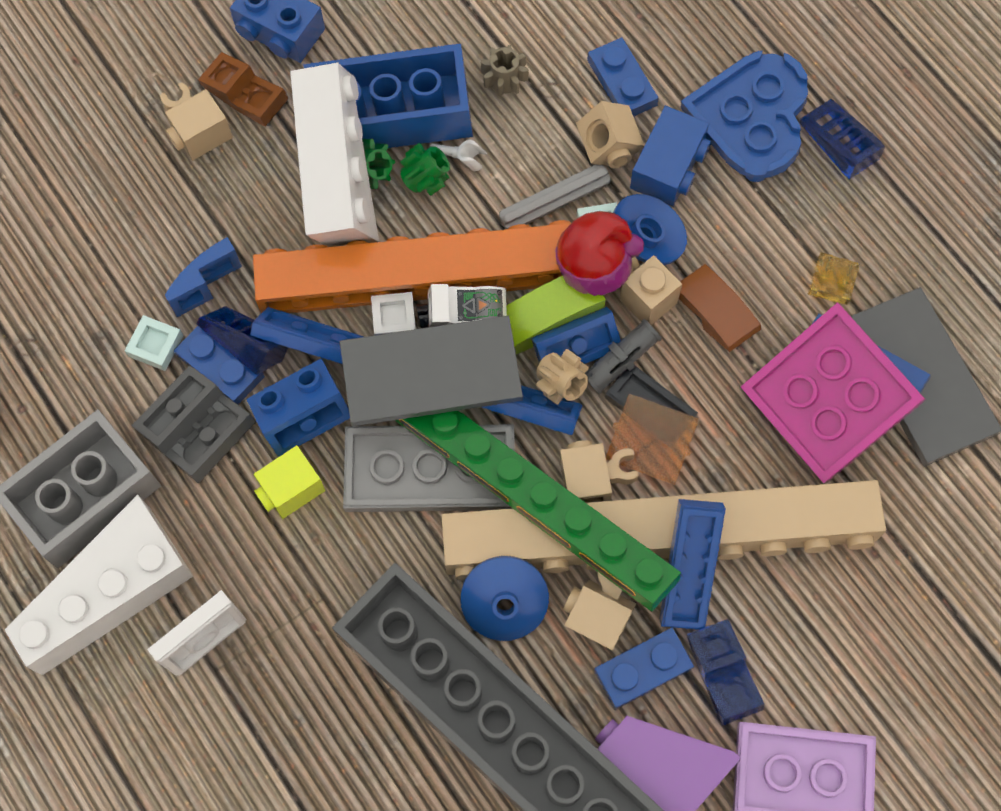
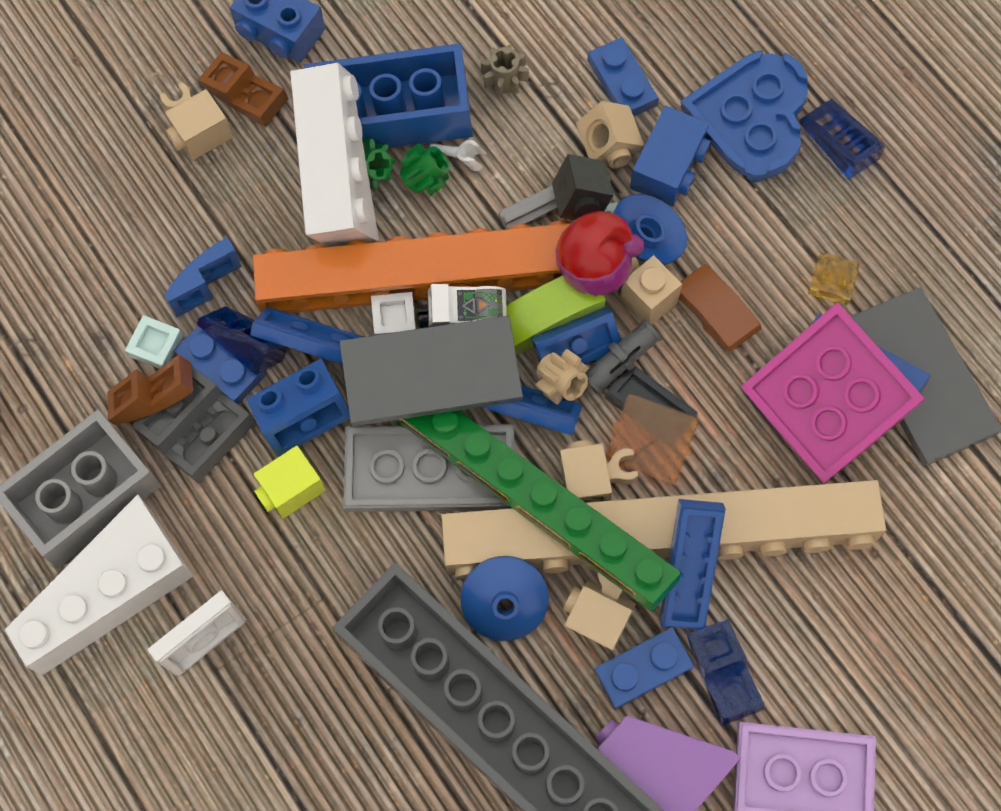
(144, 395): none -> dark orange slope
(581, 187): none -> pearl dark grey brick

